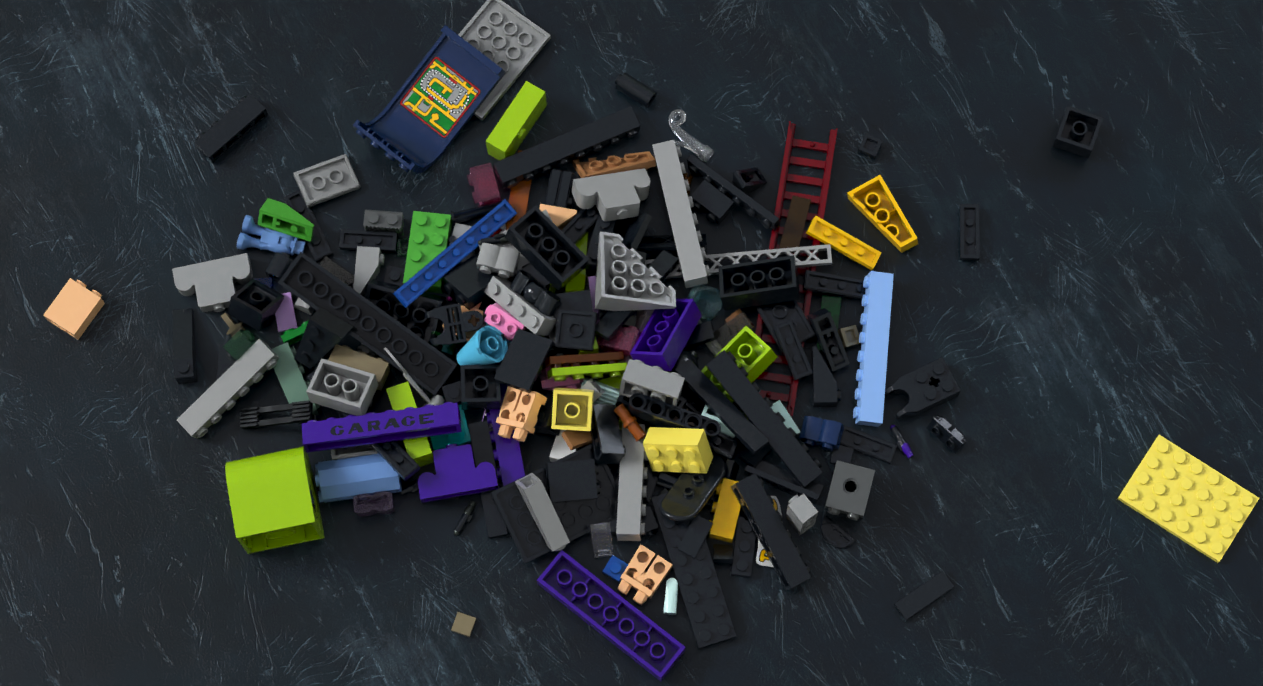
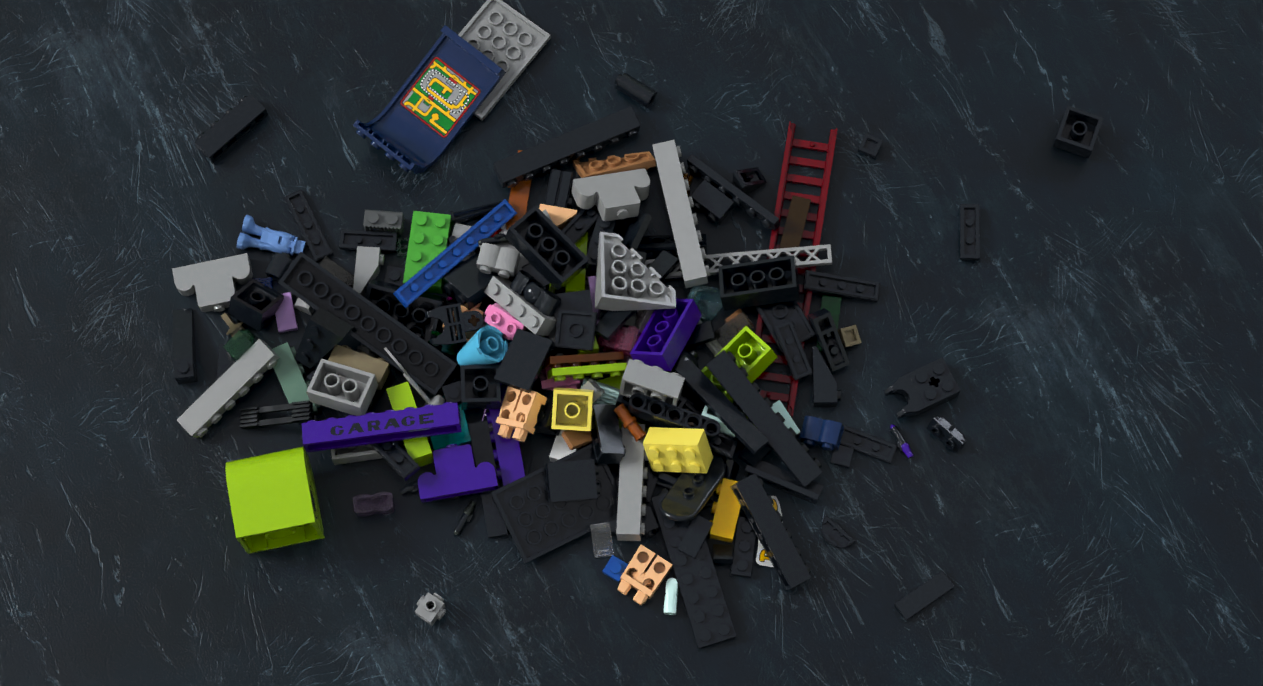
(74, 308): light nougat brick -> none
(284, 219): bright green slope -> none
(294, 335): green plate -> none
(326, 180): light grey tile -> none
(355, 476): medium blue brick -> none
(433, 614): none -> light grey brick
(463, 624): dark tan tile -> none
(484, 184): clear pink brick -> none
(516, 121): lime brick -> none
(542, 511): light grey slope -> none
(611, 615): dark purple brick -> none
(687, 141): clear plant -> none
(801, 513): light grey brick -> none
(843, 242): yellow plate -> none
(845, 502): dark grey brick -> none
(874, 349): light blue brick -> none
(881, 209): yellow wedge -> none
(1188, 498): light yellow plate -> none

